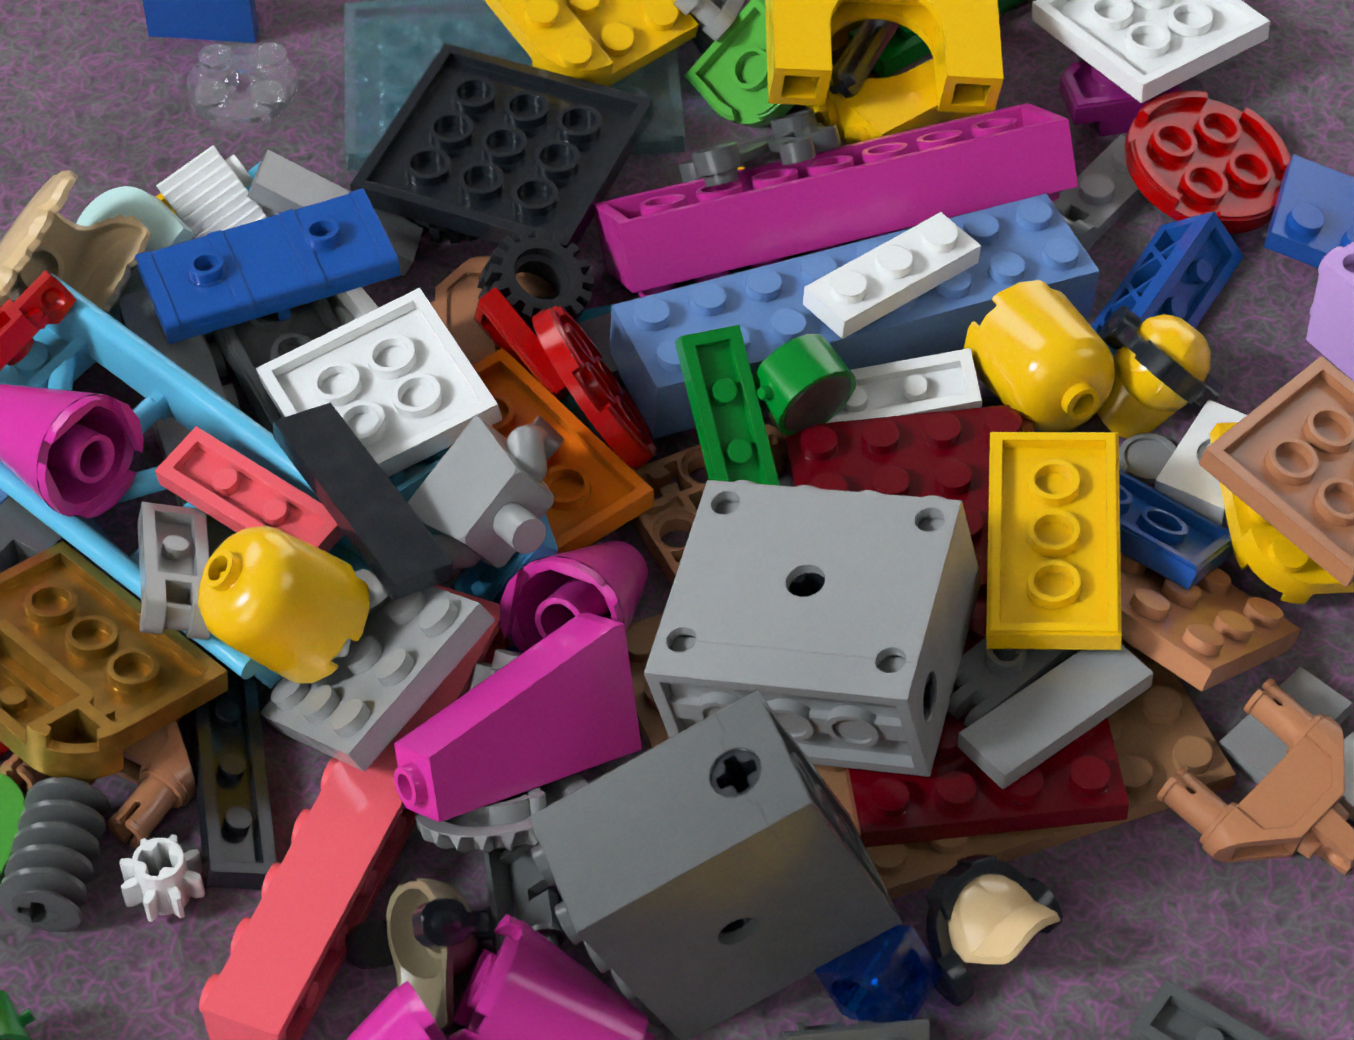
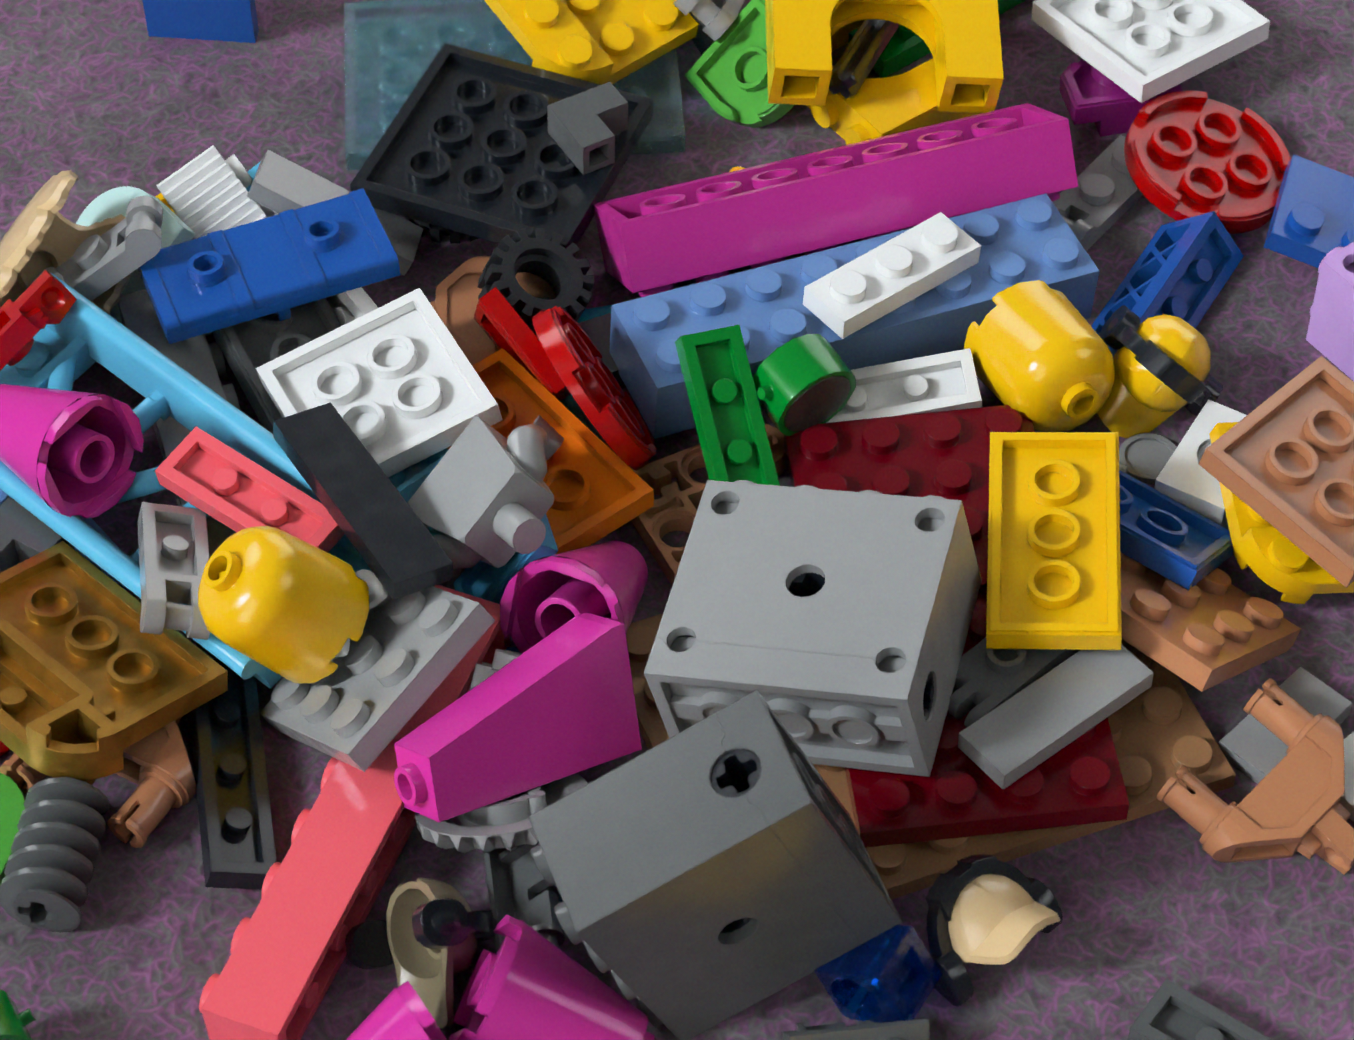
(115, 254): none -> light grey plate
(162, 877): white gear -> none
(222, 67): clear plate -> none
(588, 124): none -> dark grey piece
(794, 136): dark grey plant -> none

